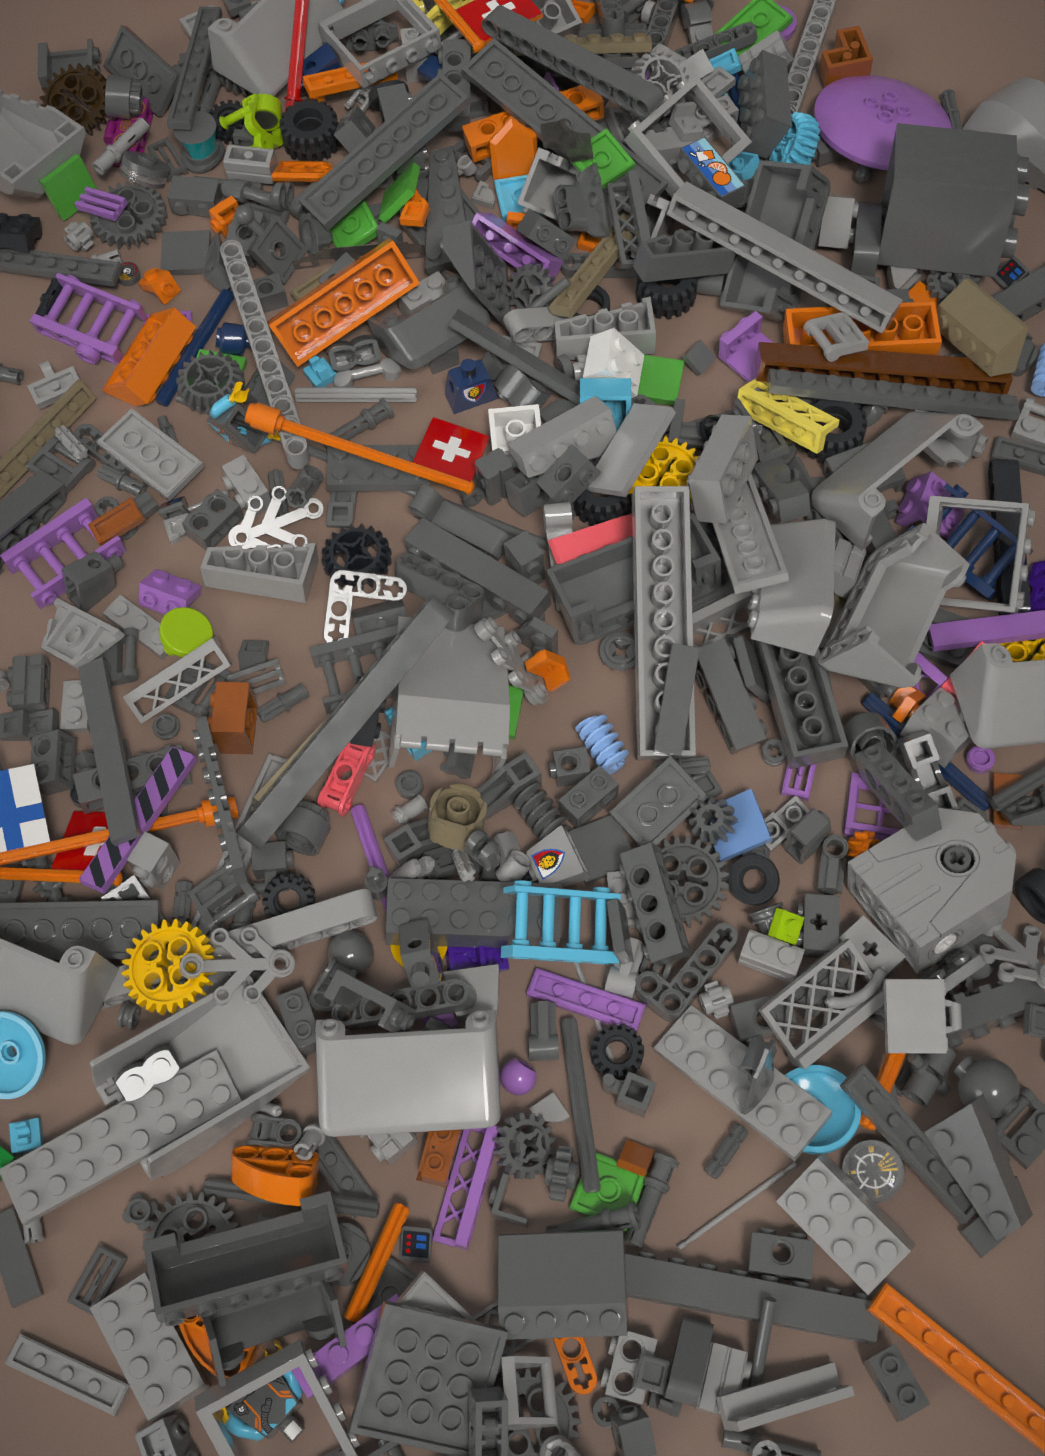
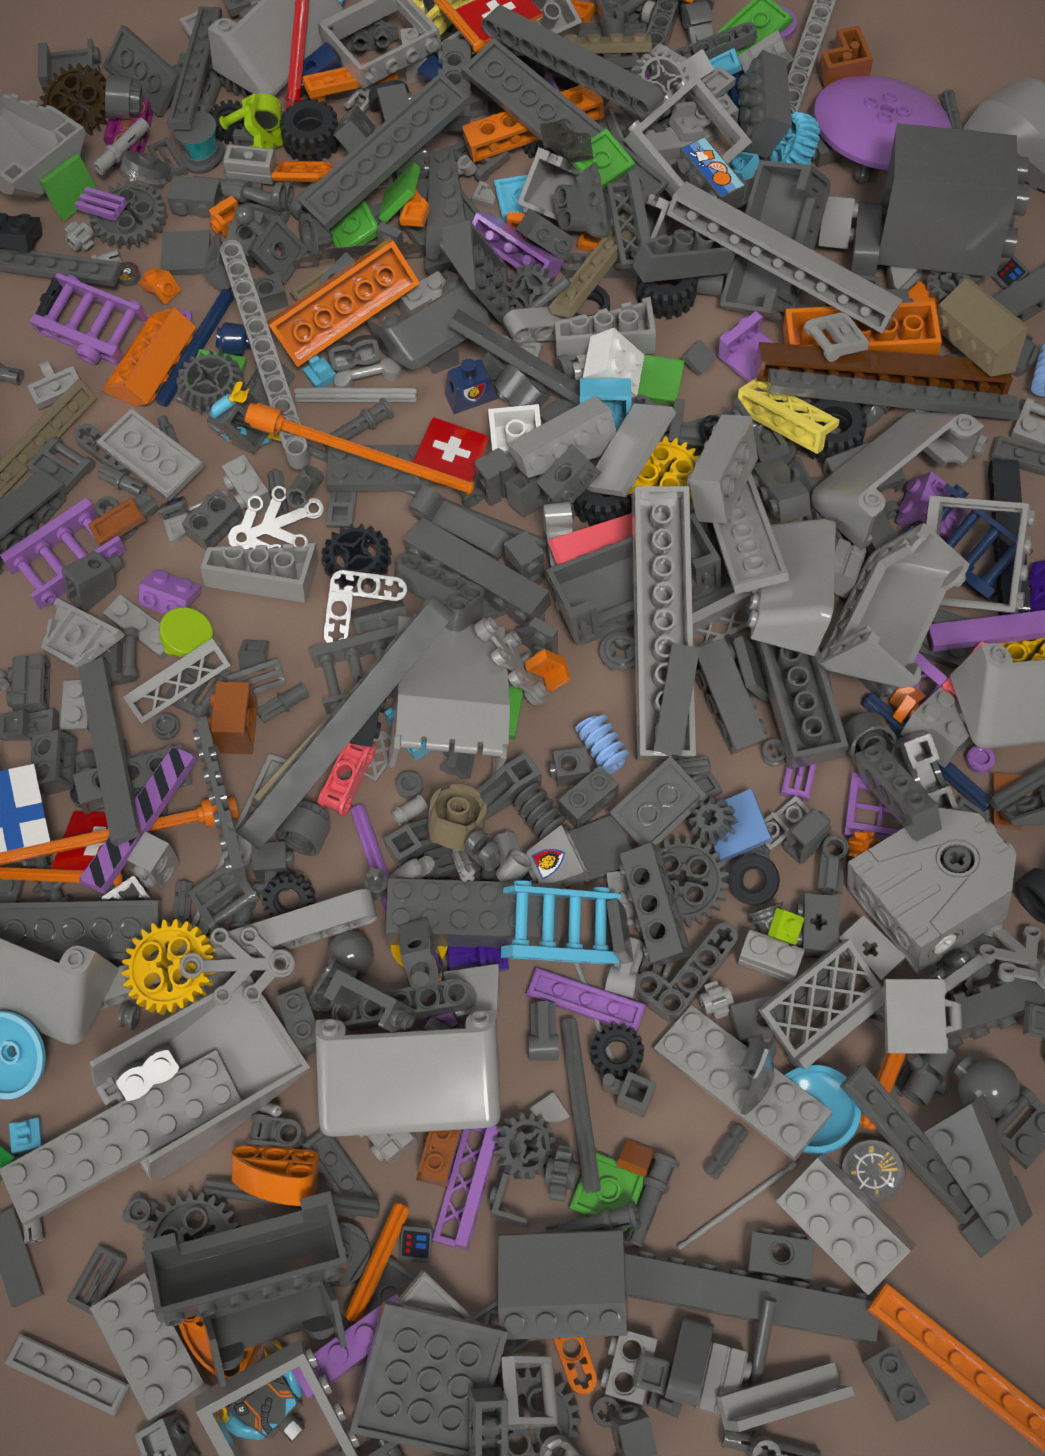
(71, 442): light grey axle -> none
(311, 1139): light grey pin -> none
(512, 150): orange tile -> none
(518, 1077): medium lavender piece -> none
(860, 996): light grey piece -> none

